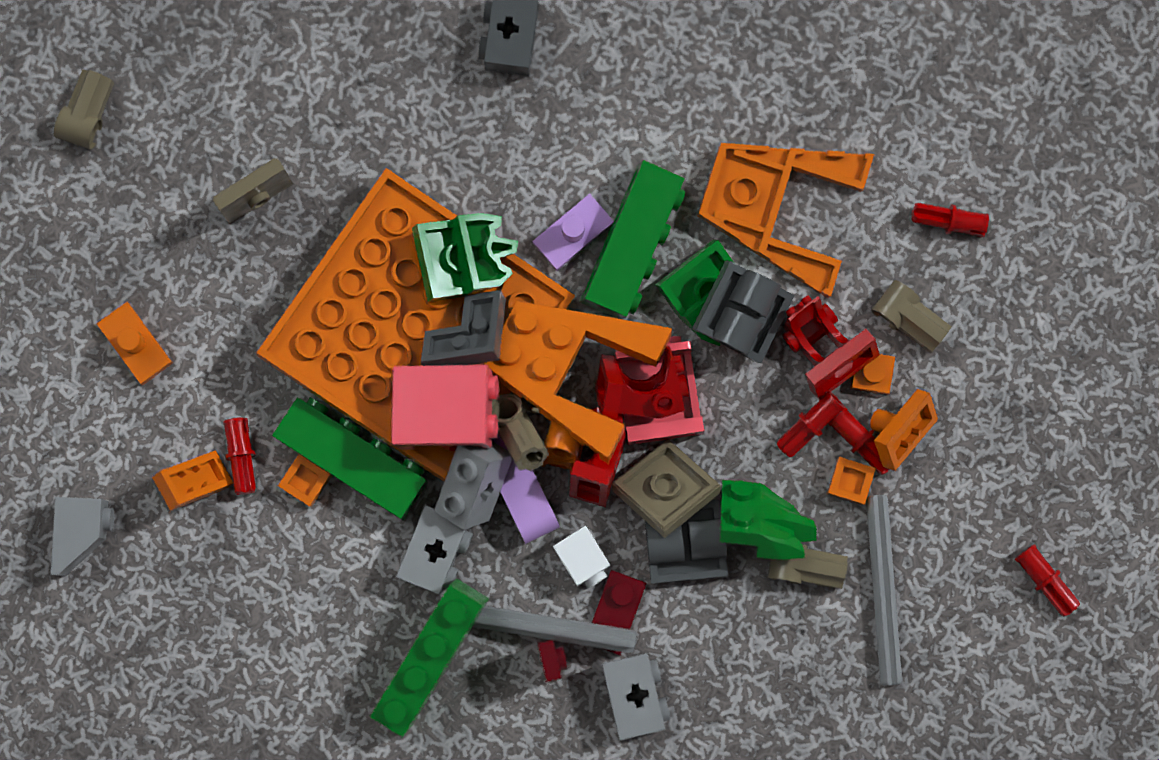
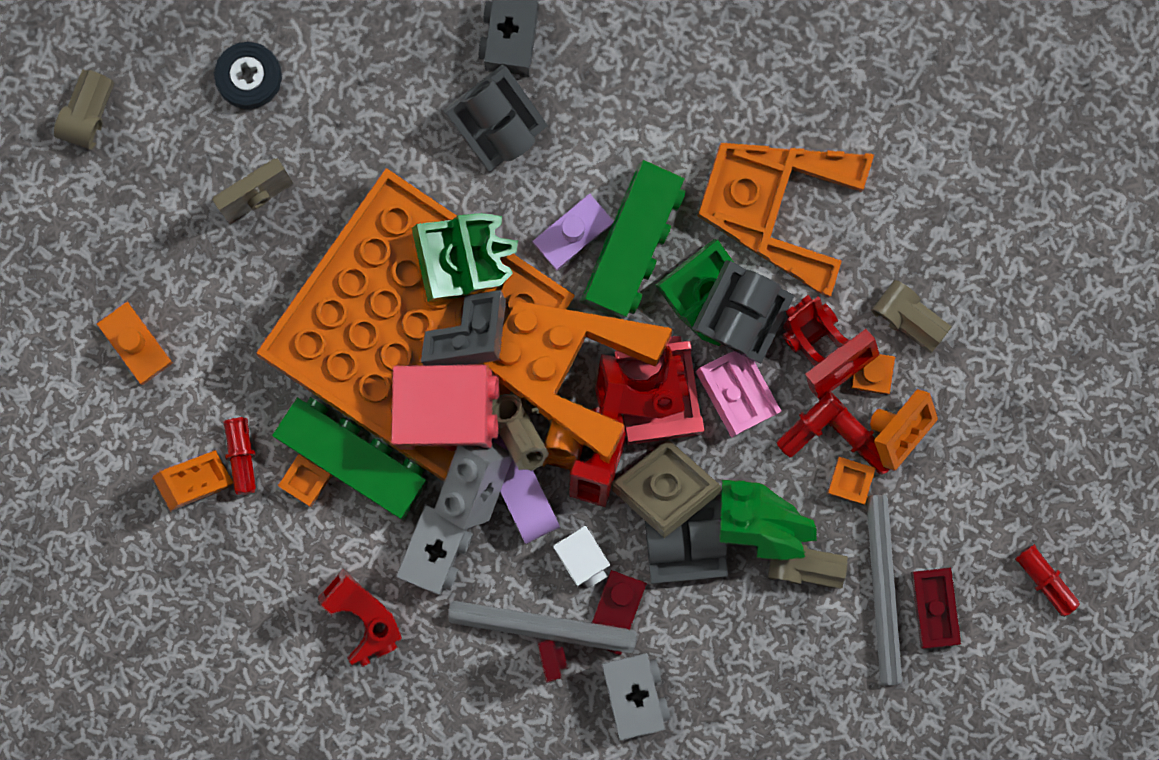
(78, 531): light grey slope -> none
(265, 83): none -> black bush
(348, 595): none -> red tile
(429, 657): green brick -> none
(496, 119): none -> dark grey plate
(738, 392): none -> bright pink plate
(936, 608): none -> dark red plate
(951, 219): red axle -> none

